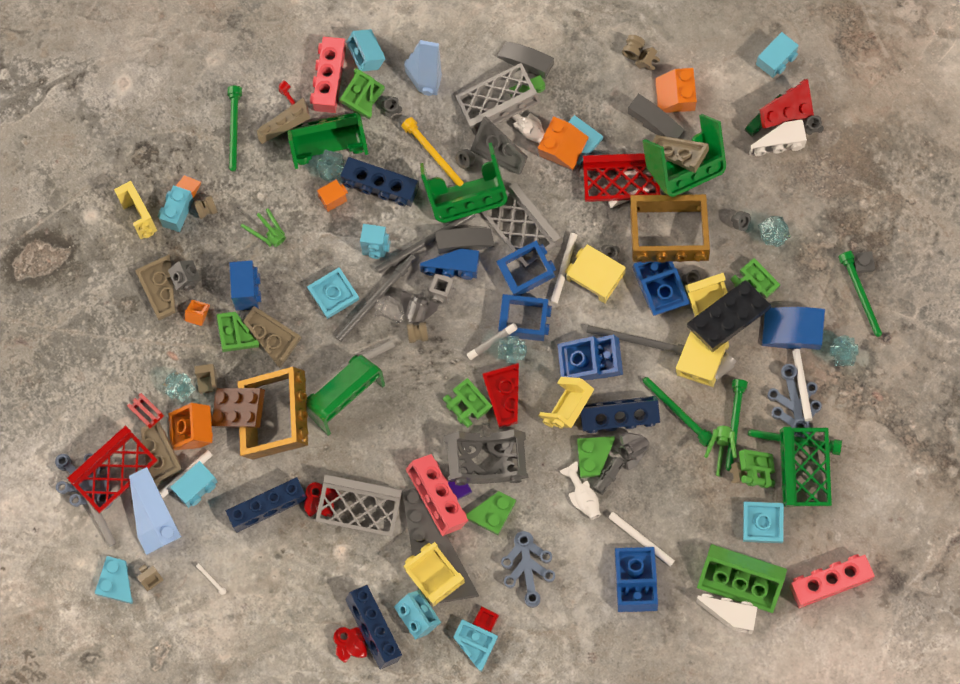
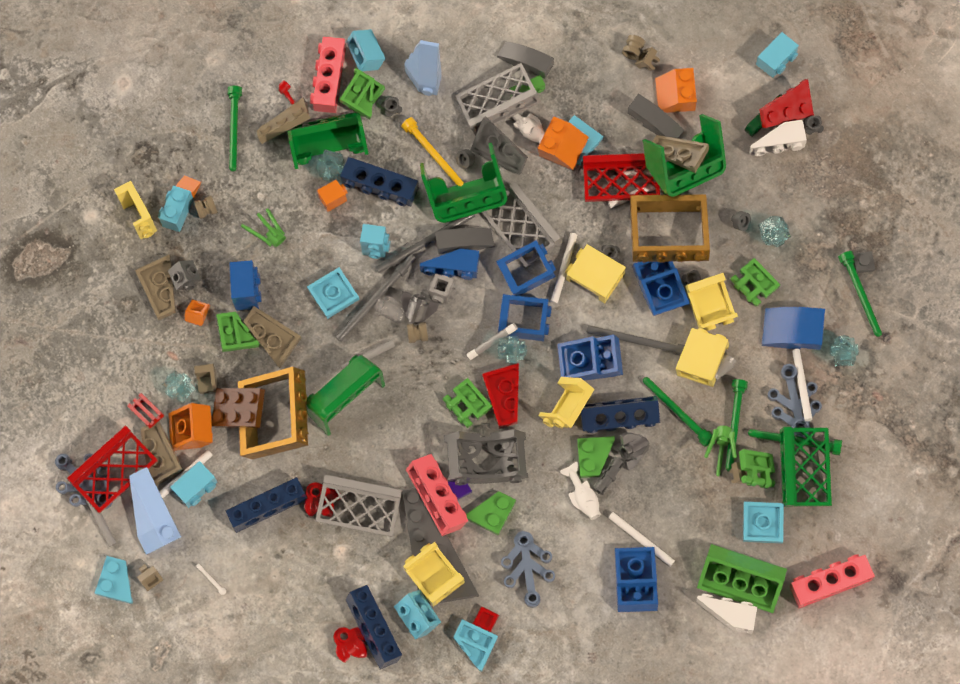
(729, 315): black plate -> none

